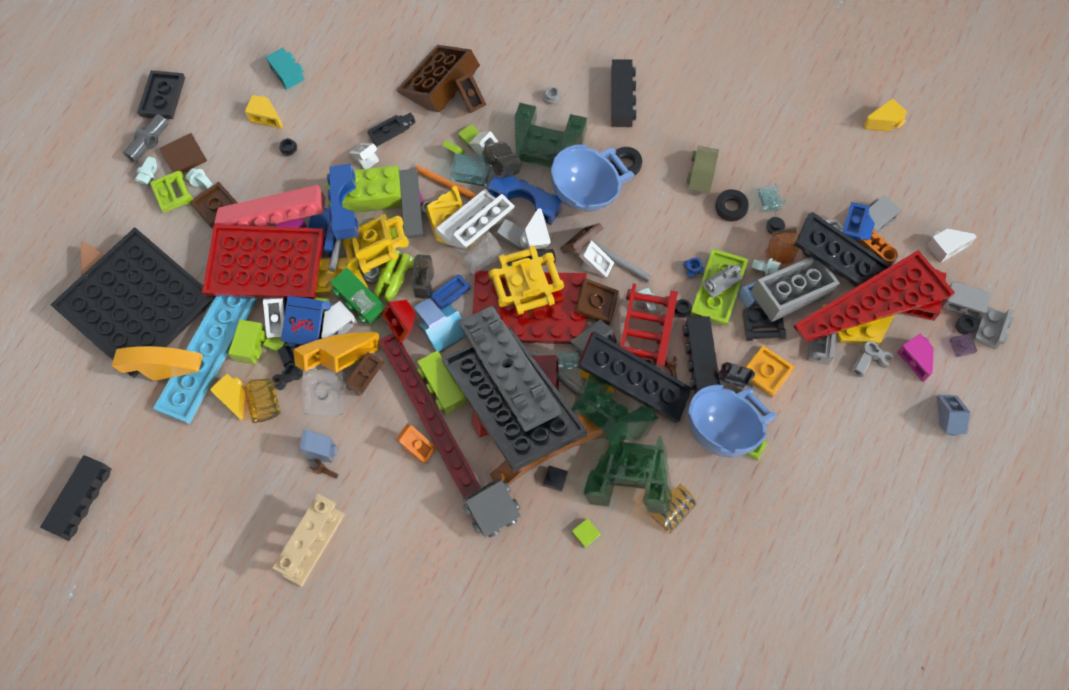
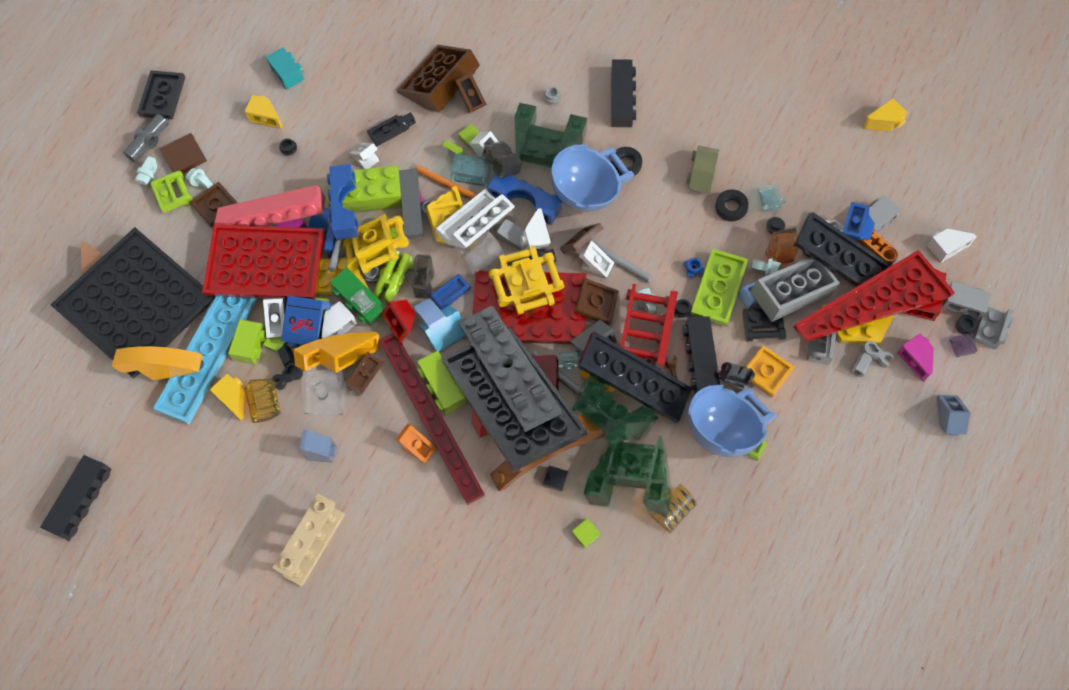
(322, 469): reddish brown hand -> none
(491, 508): dark grey brick -> none
(722, 280): light grey hinge -> none

